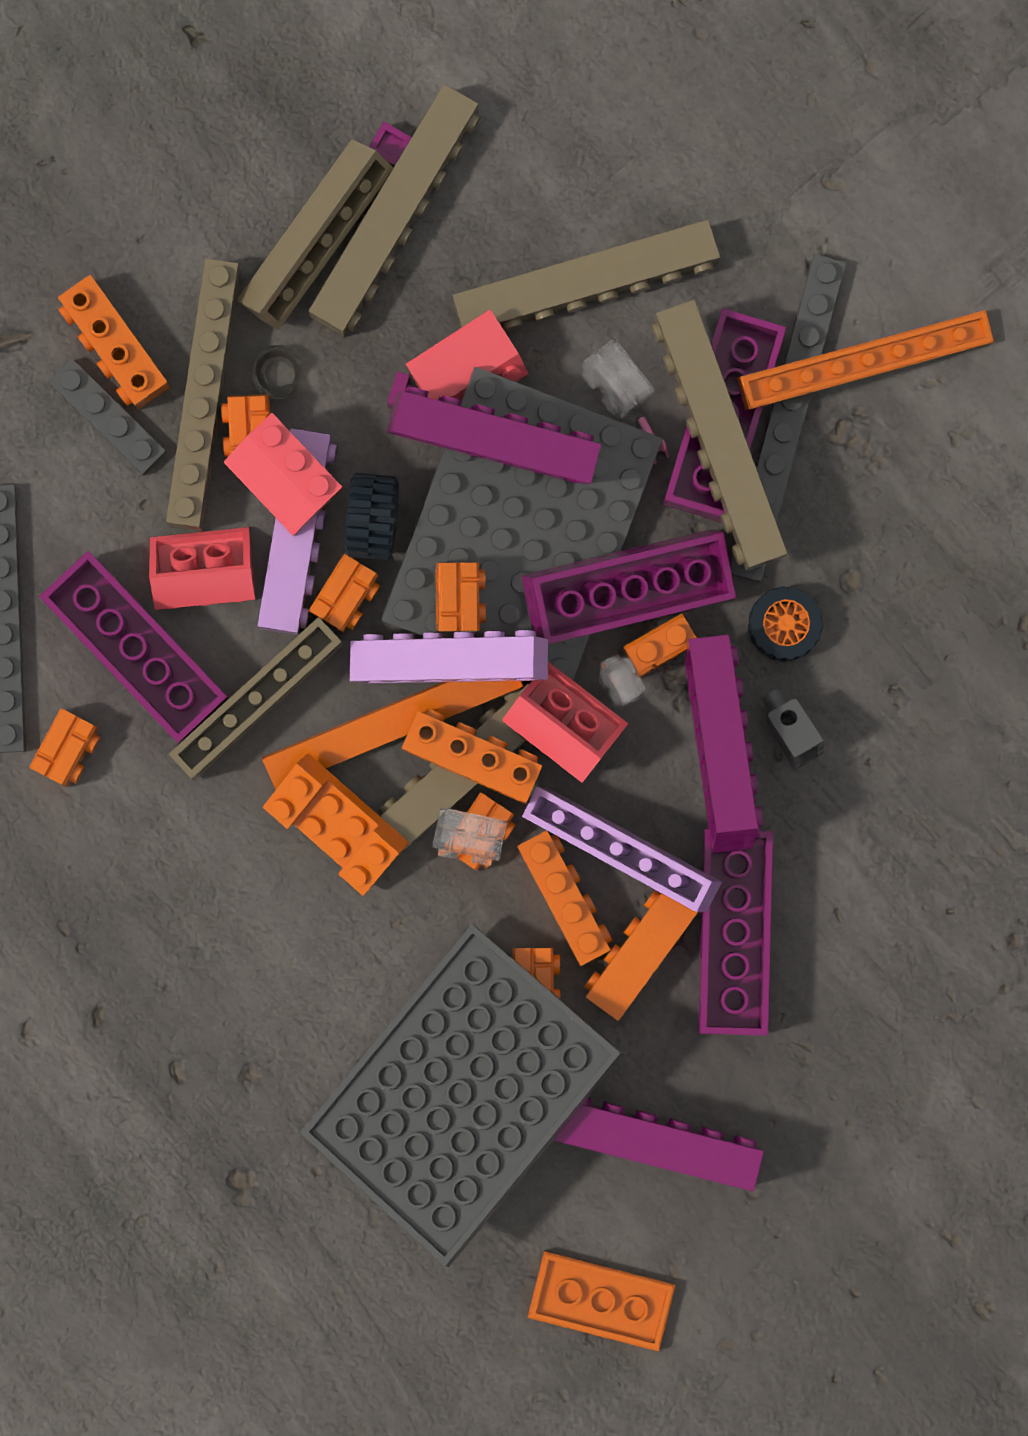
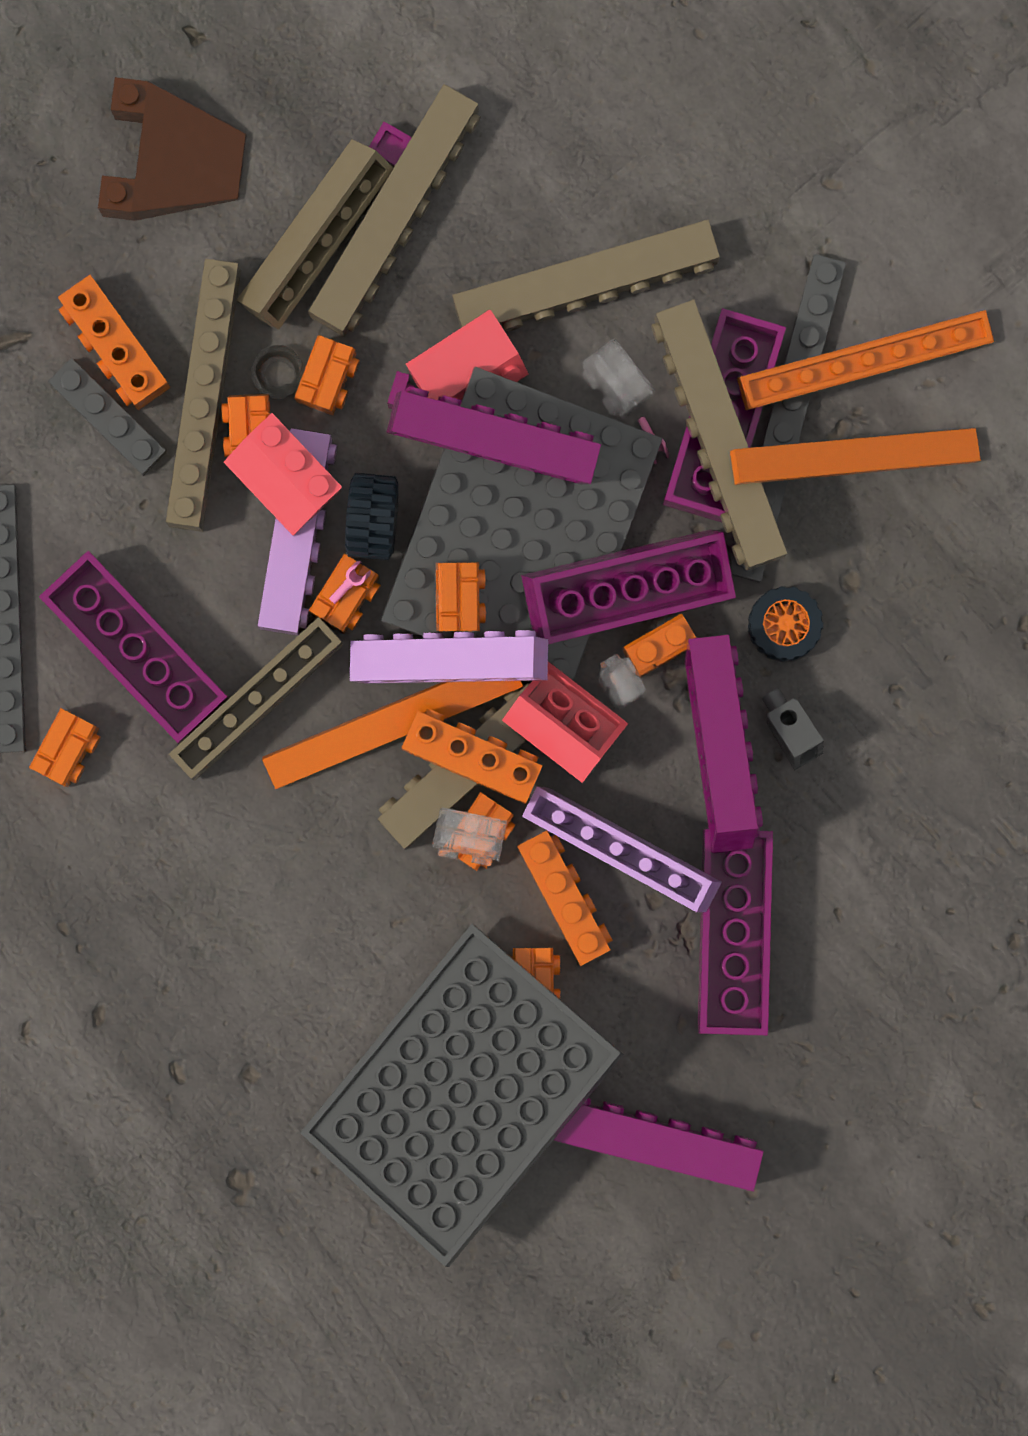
(182, 158): none -> reddish brown wedge
(201, 568): coral slope -> none
(326, 376): none -> orange brick
(336, 823): orange piece -> none
(351, 580): none -> bright pink hand
(601, 1300): orange tile -> none
(639, 955): orange brick -> none
(854, 456): none -> orange tile

